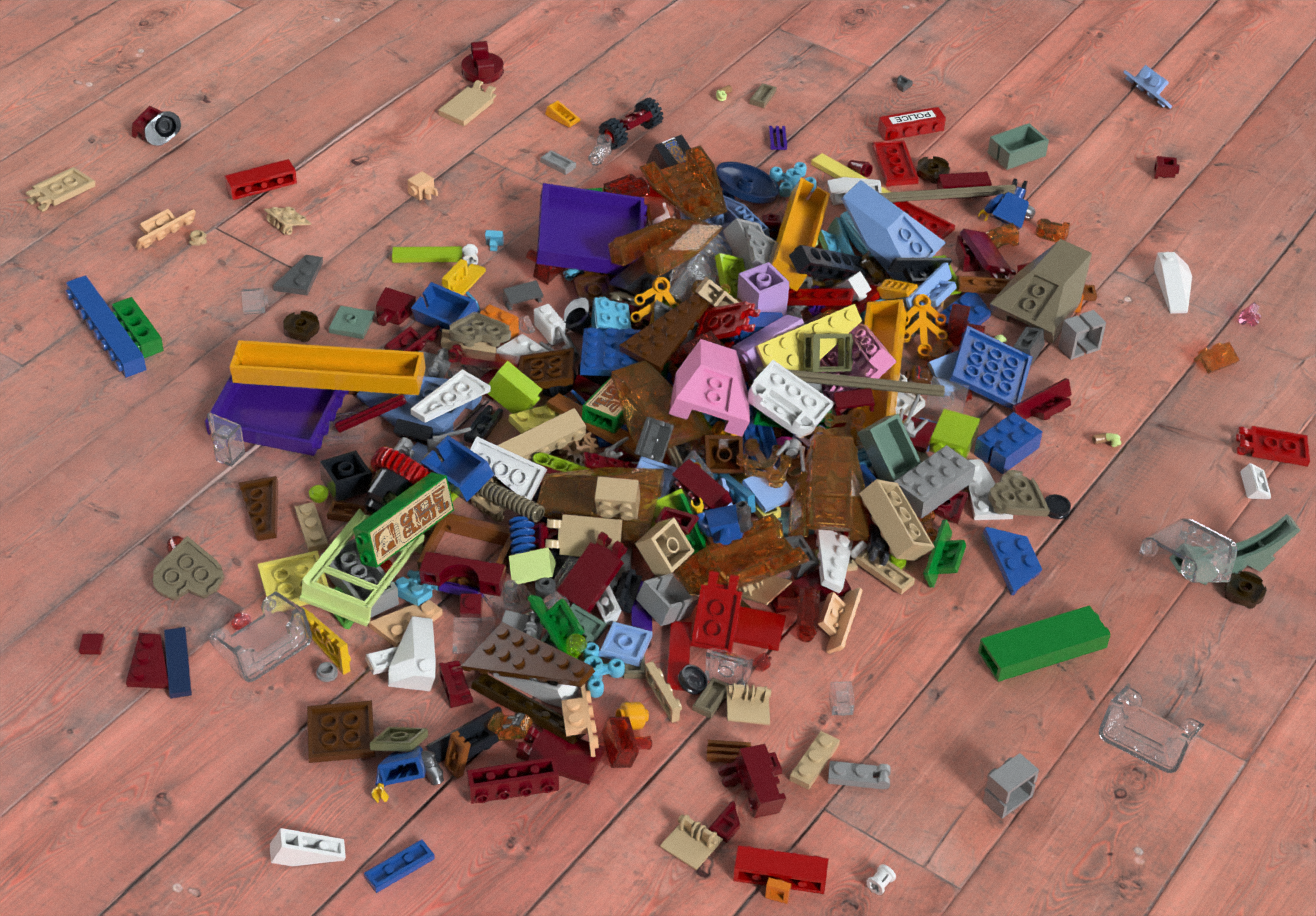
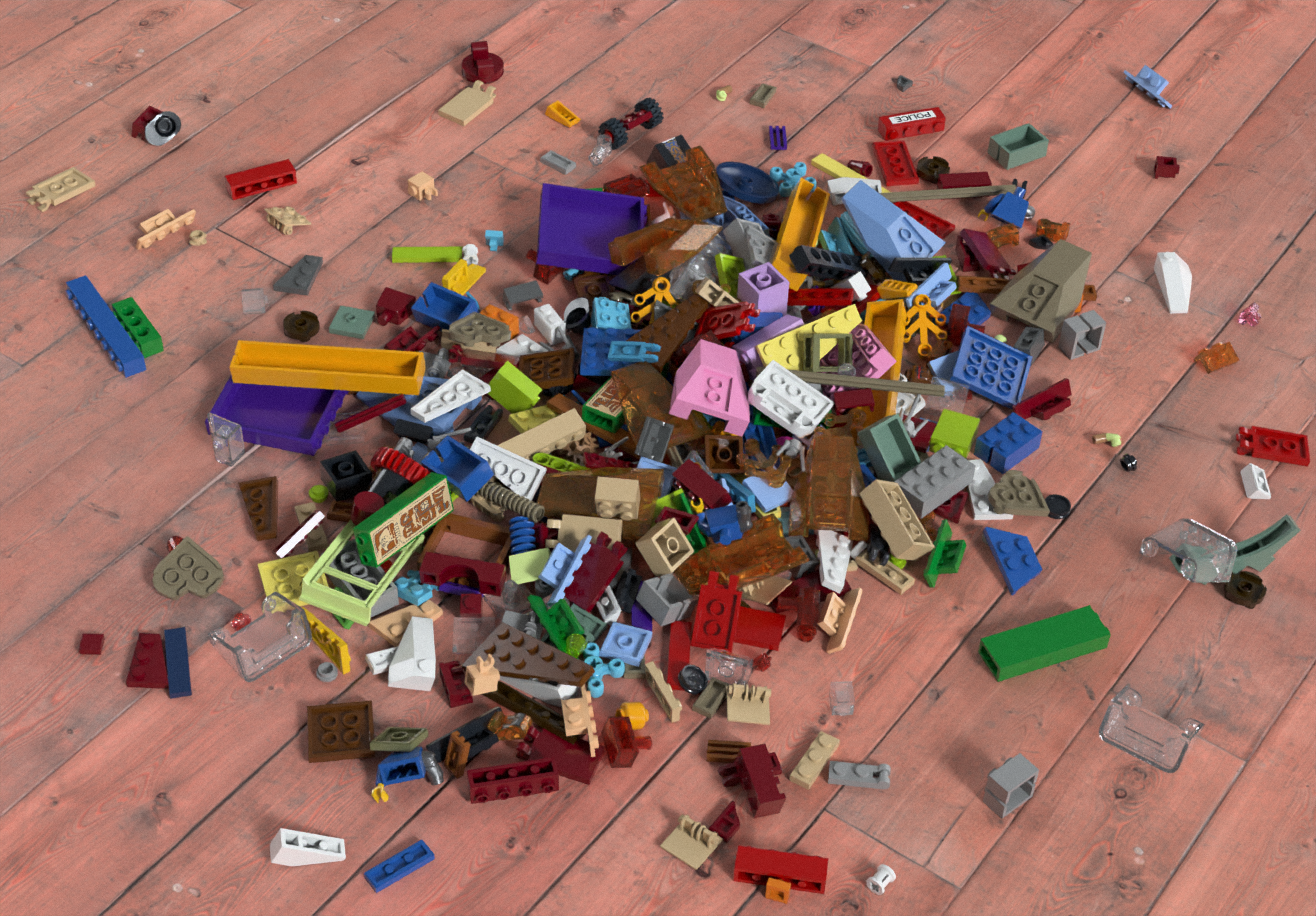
(299, 535): none -> plate
(365, 505): none -> dark red piece
(482, 676): none -> light nougat brick
(561, 566): none -> light blue bracket
(632, 351): none -> dark azure hinge
(846, 369): none -> clear plate
(1040, 242): none -> black tile
(1128, 462): none -> black plate

